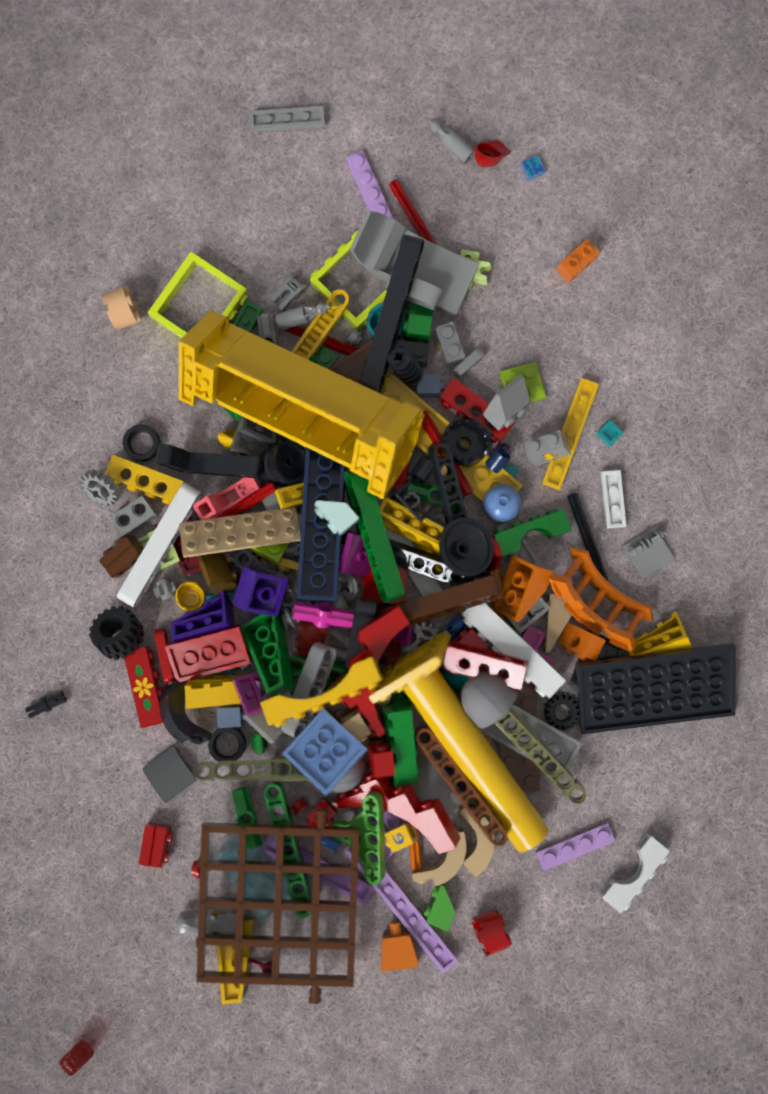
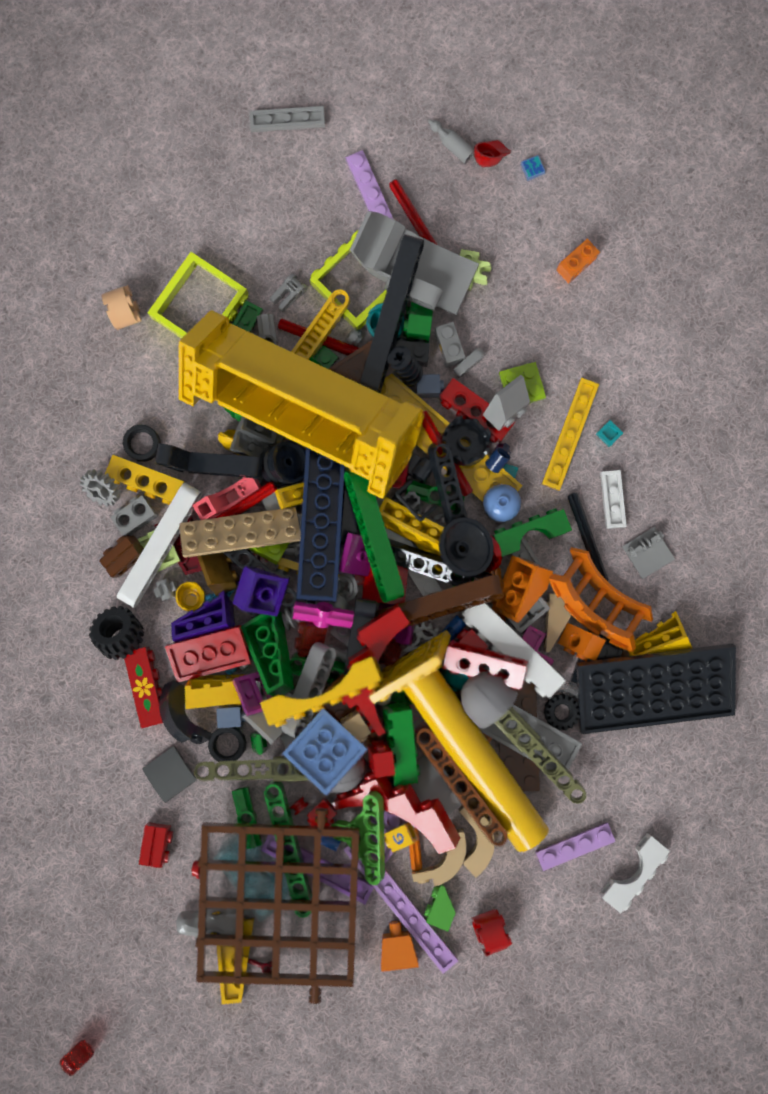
(46, 704): black pin -> none
(161, 641): red beam -> none
(299, 315): light grey wheel -> none
(337, 514): light aqua slope -> none
(547, 448): light grey brick -> none

